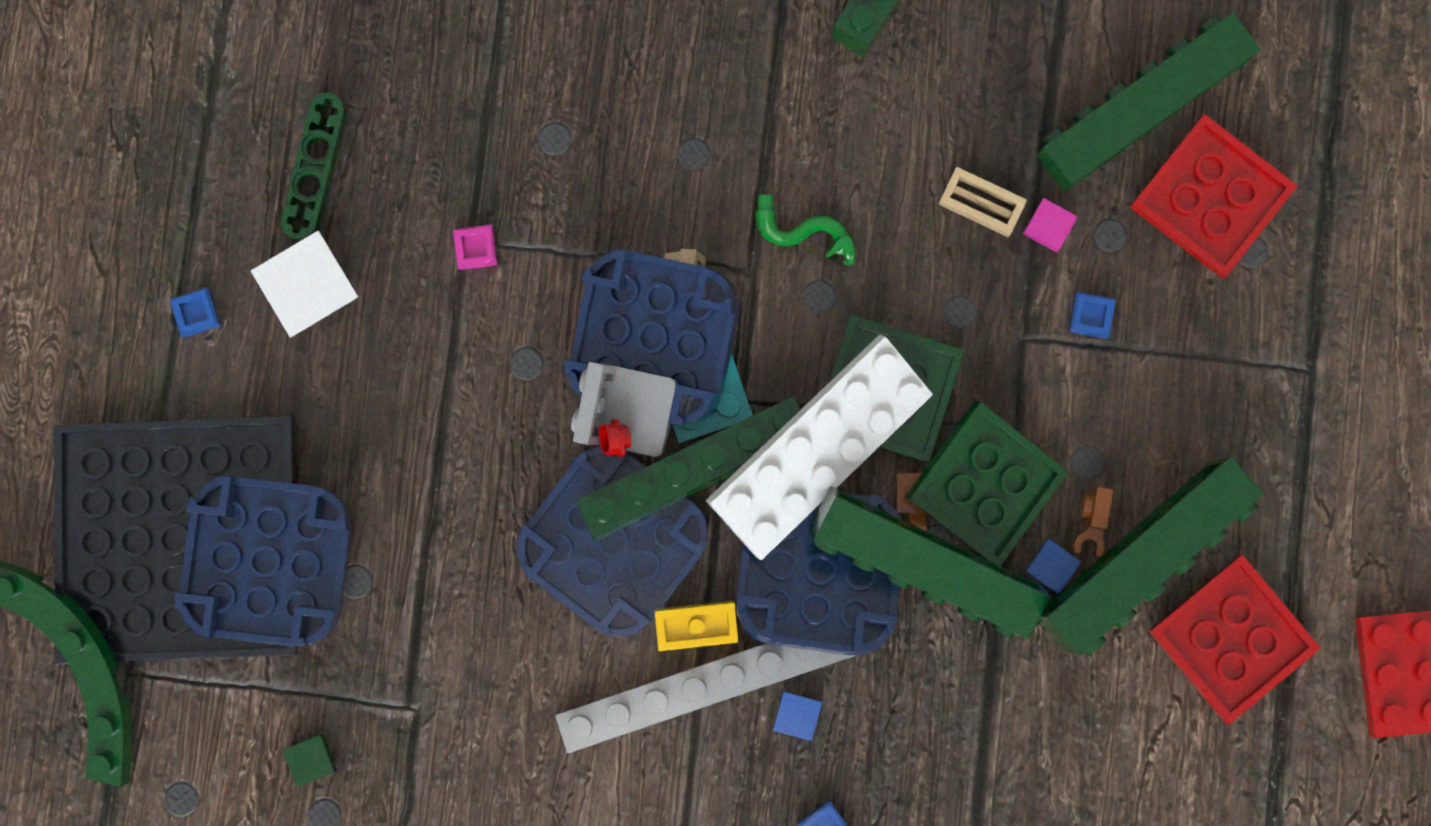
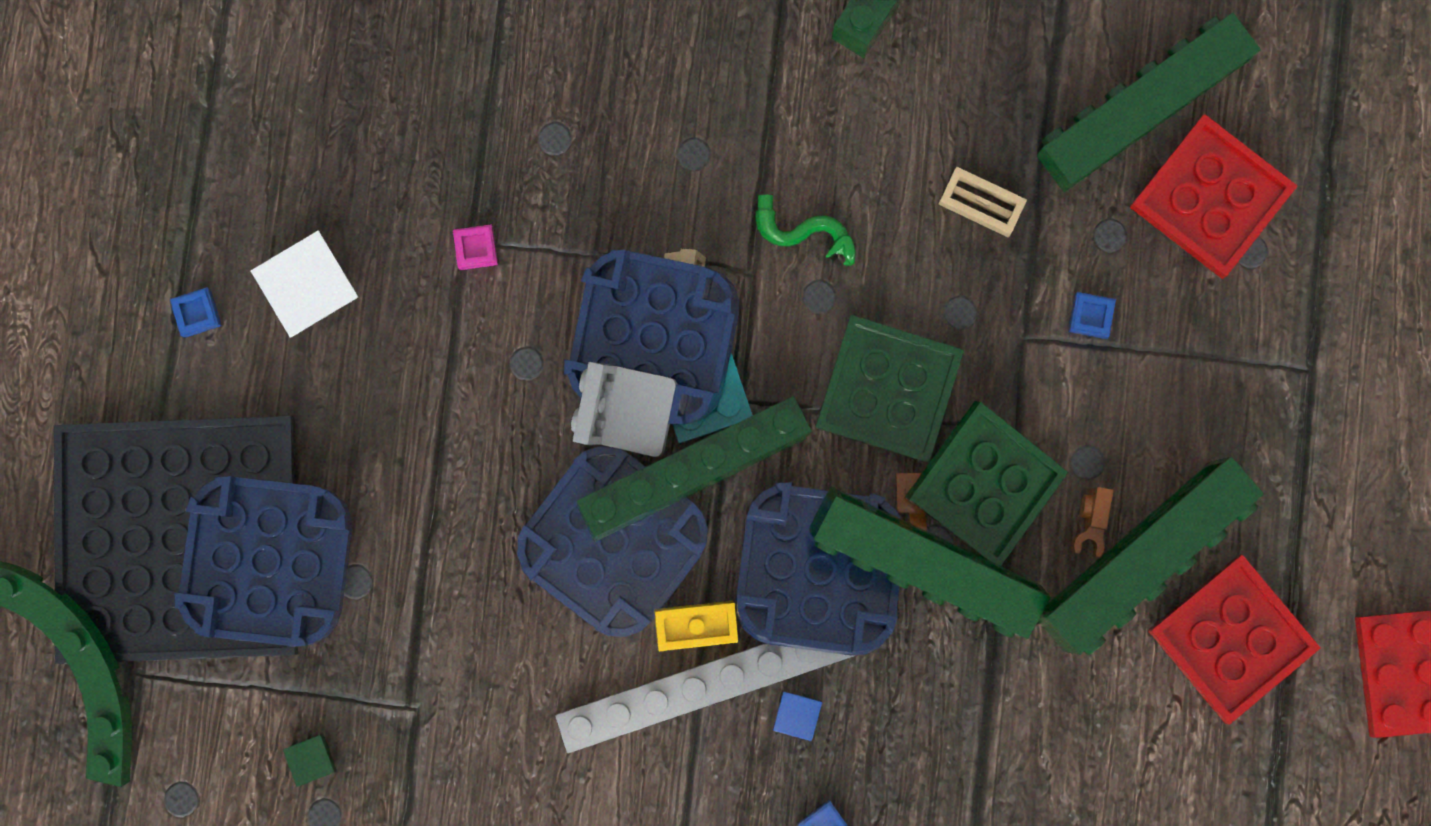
(319, 168): dark green beam -> none
(614, 438): red plate -> none
(819, 447): white plate -> none
(1050, 225): dark pink tile -> none
(1052, 566): blue tile -> none

